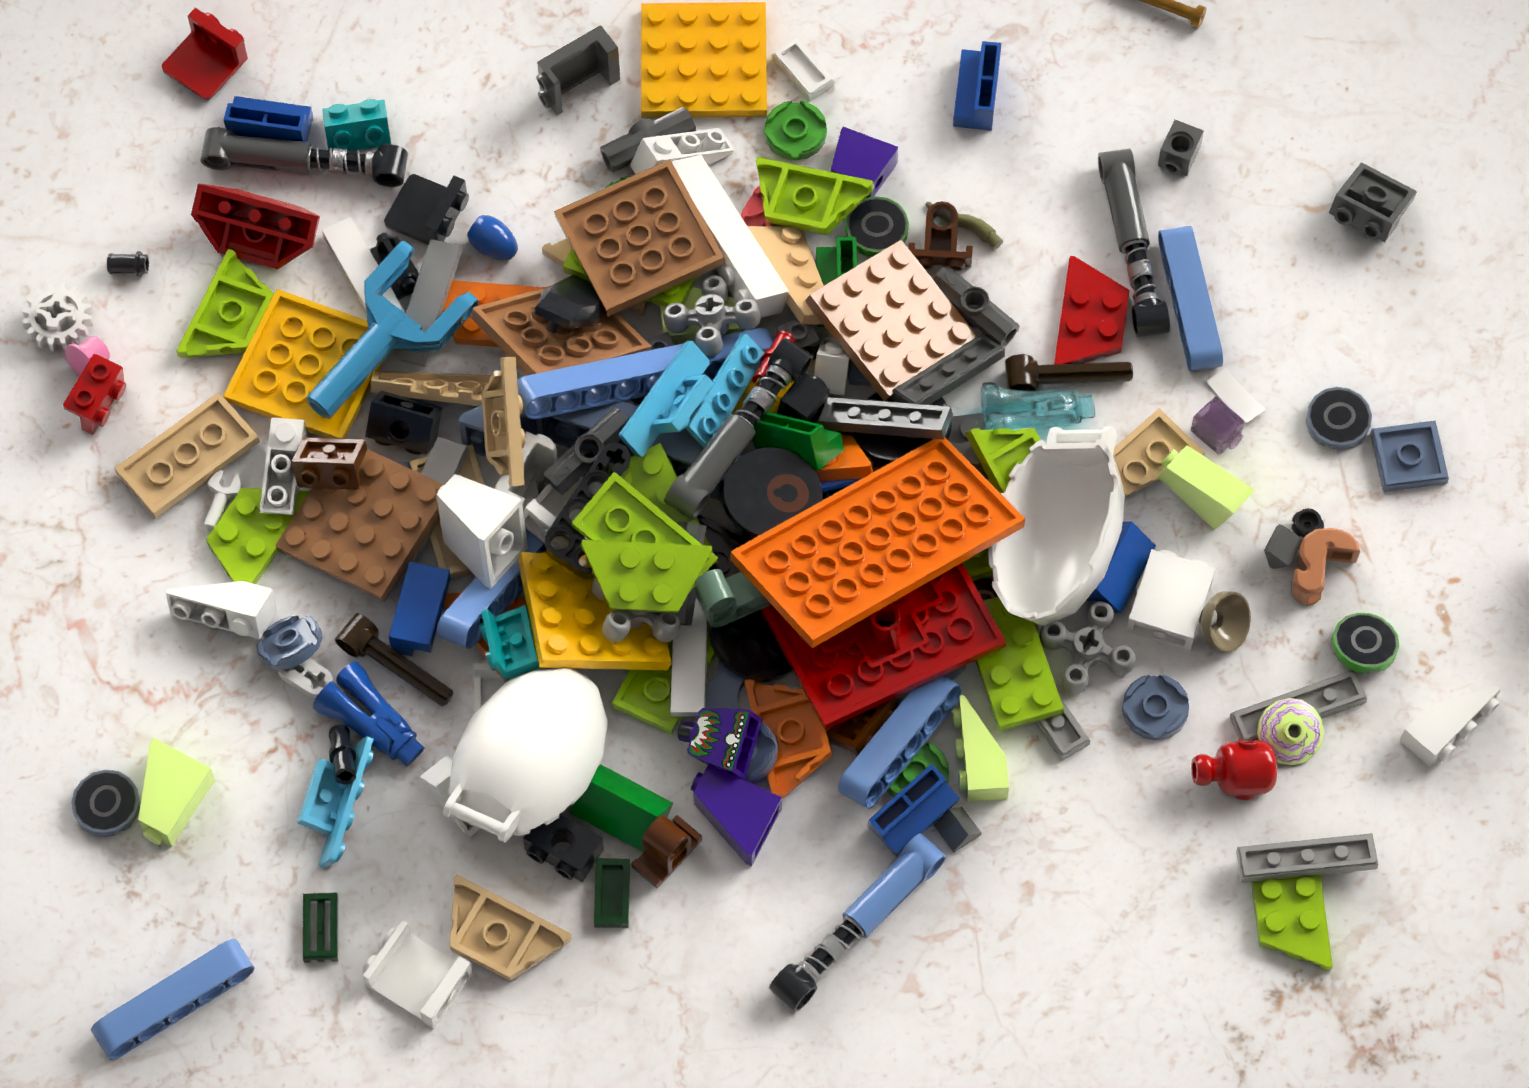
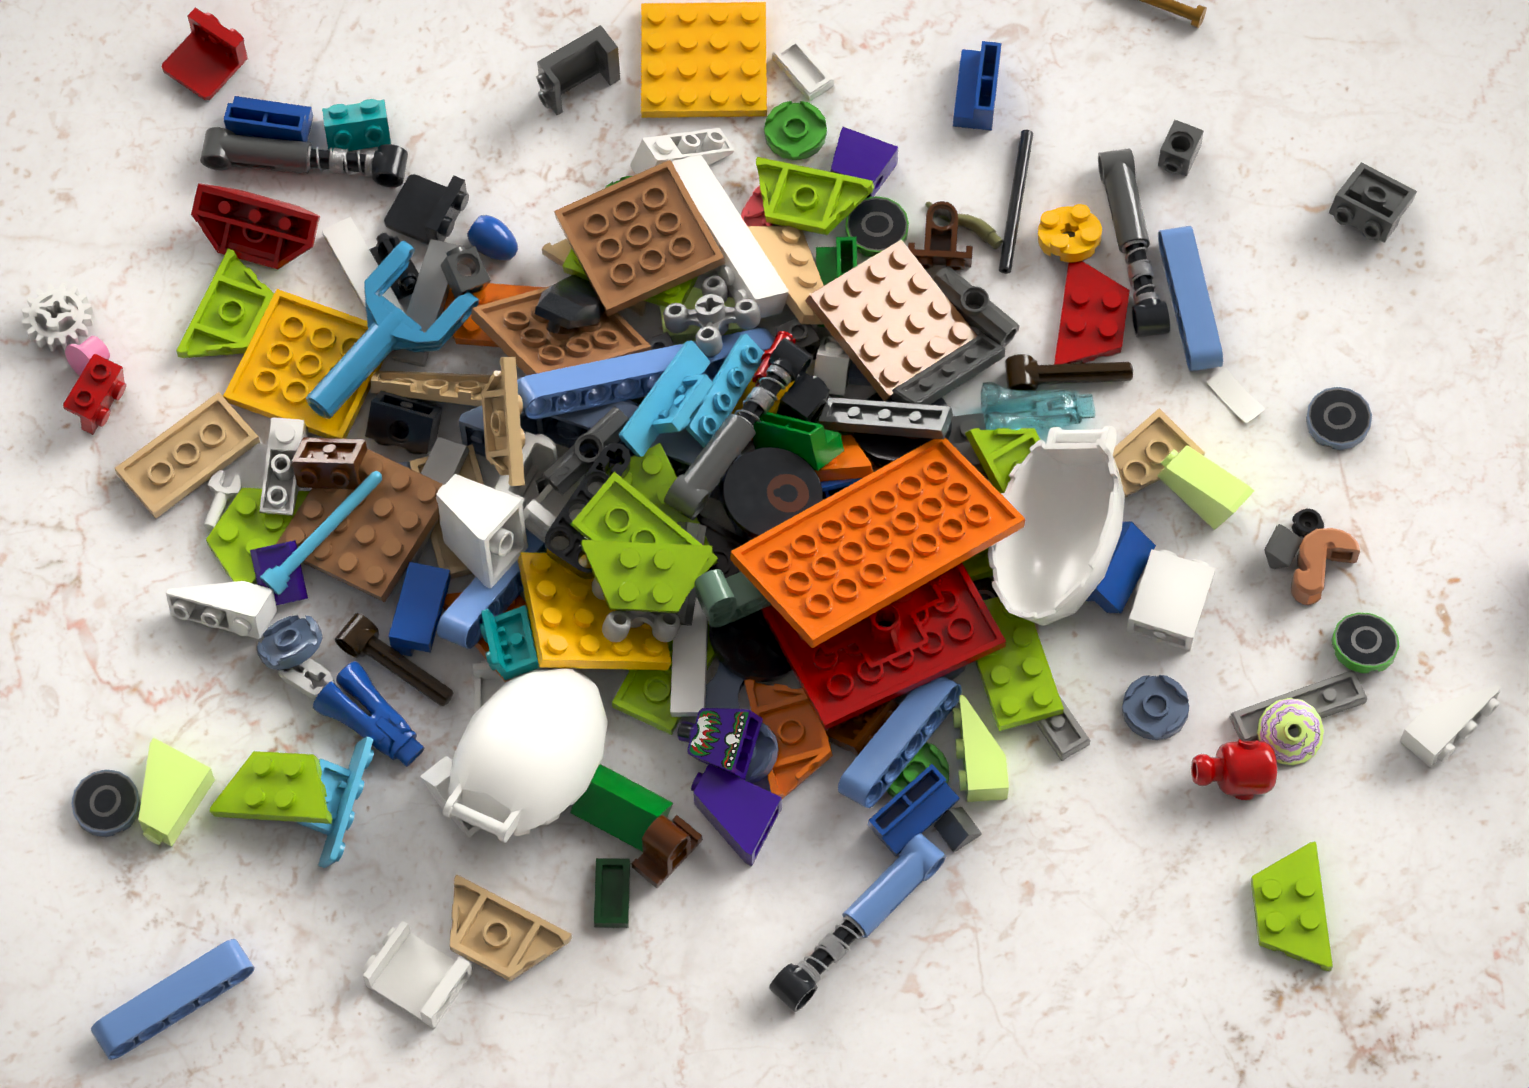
(128, 263): black pin -> none
(275, 555): none -> dark purple piece
(275, 789): none -> lime wing
(279, 576): none -> medium azure piece
(320, 955): dark green tile -> none
(342, 754): black pin -> none
(462, 284): none -> dark grey brick
(573, 862): black brick -> none
(621, 151): dark grey piece -> none
(1016, 201): none -> black piece
(1073, 219): none -> yellow plate
(1097, 652): light grey gear -> none
(1218, 426): clear purple brick -> none
(1231, 624): dark tan piece -> none
(1307, 858): light grey tile -> none
(1409, 456): sand blue tile -> none

